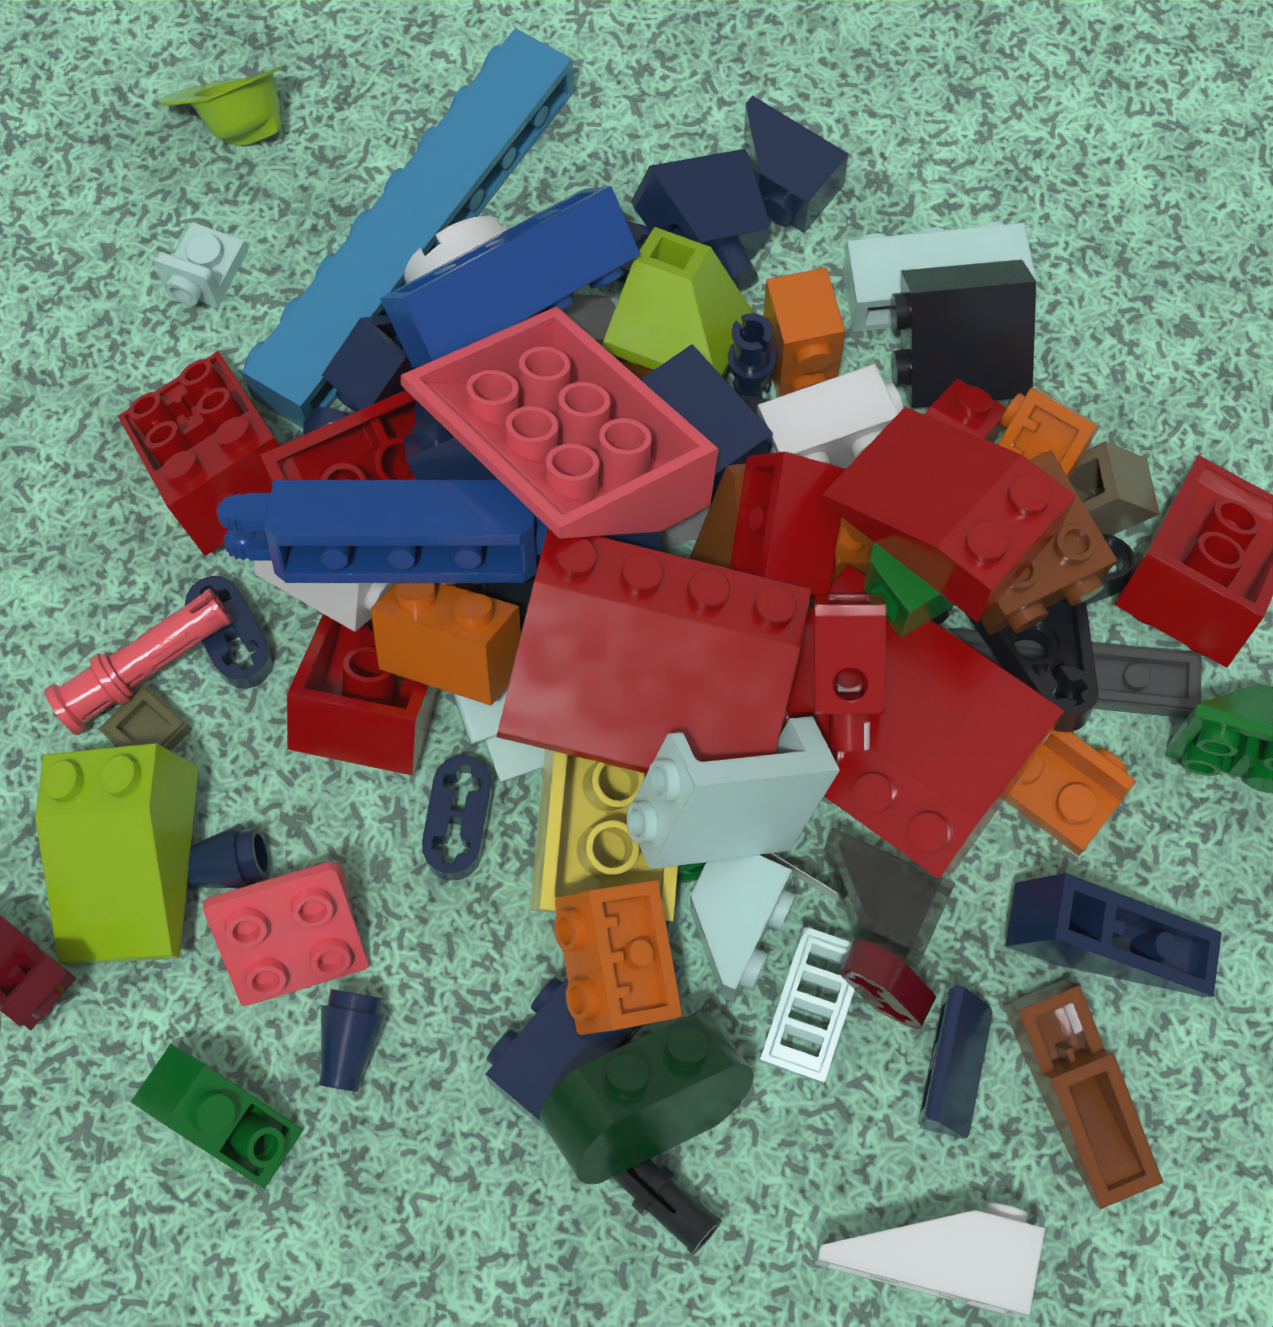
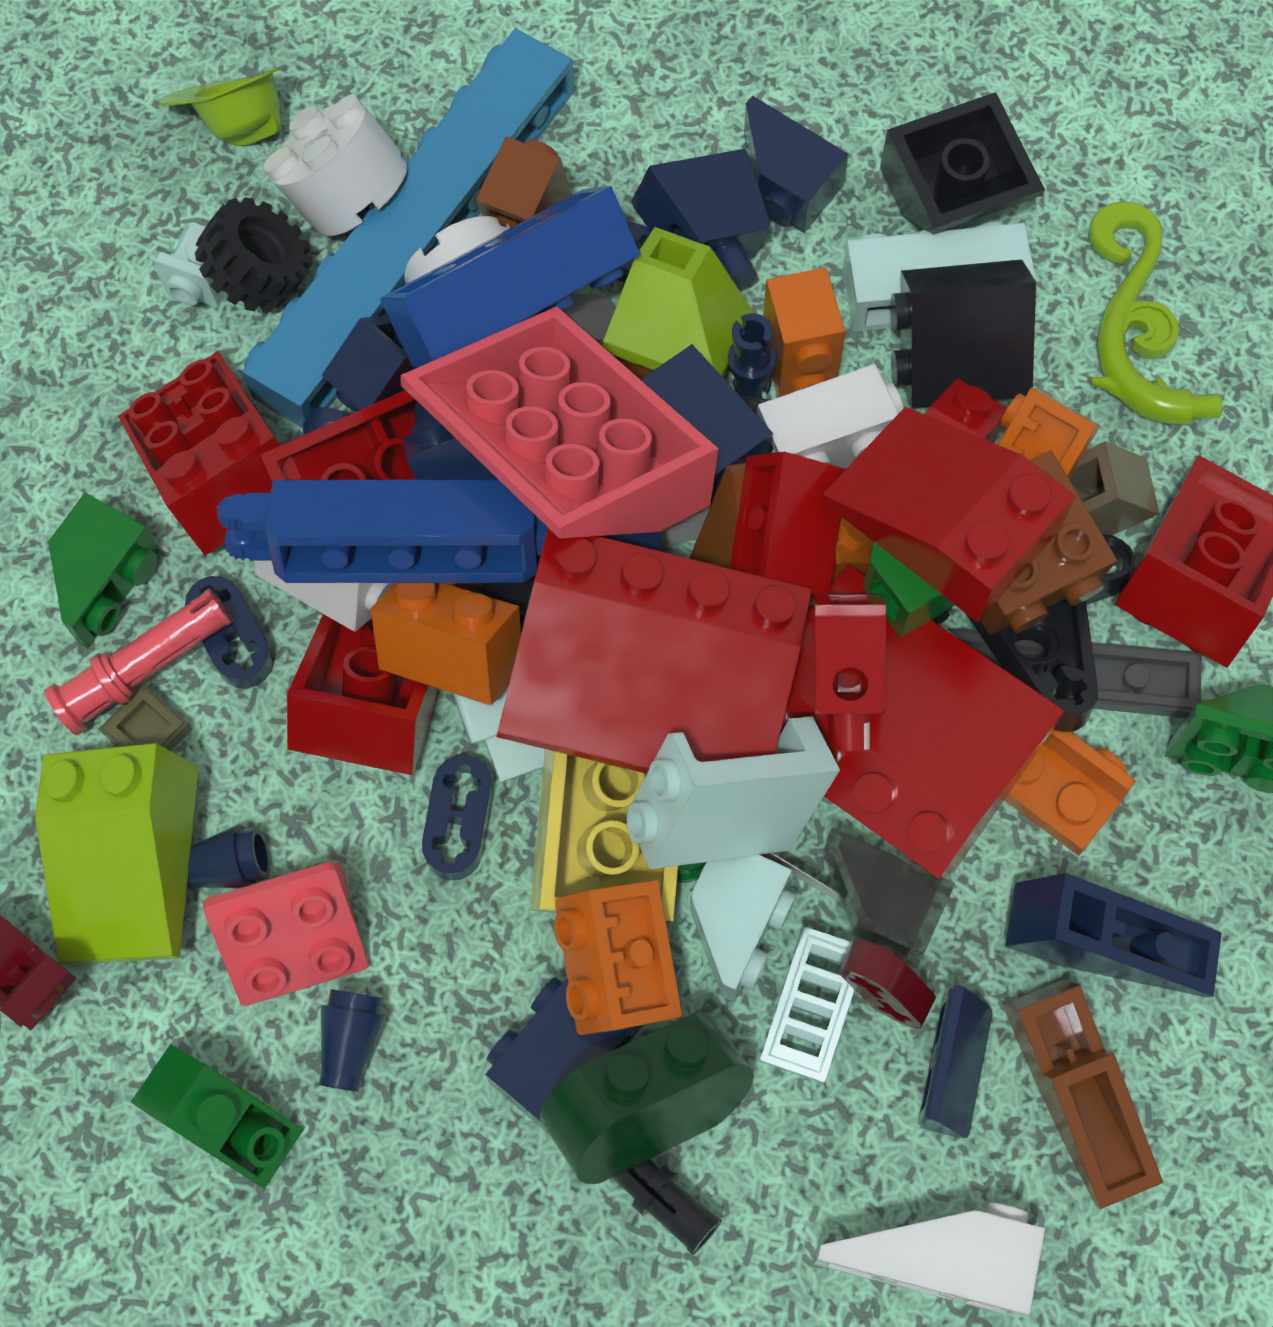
(96, 564): none -> green slope
(227, 259): none -> black tyre
(336, 165): none -> white brick
(522, 182): none -> dark orange slope
(958, 165): none -> black slope
(1157, 322): none -> lime plant

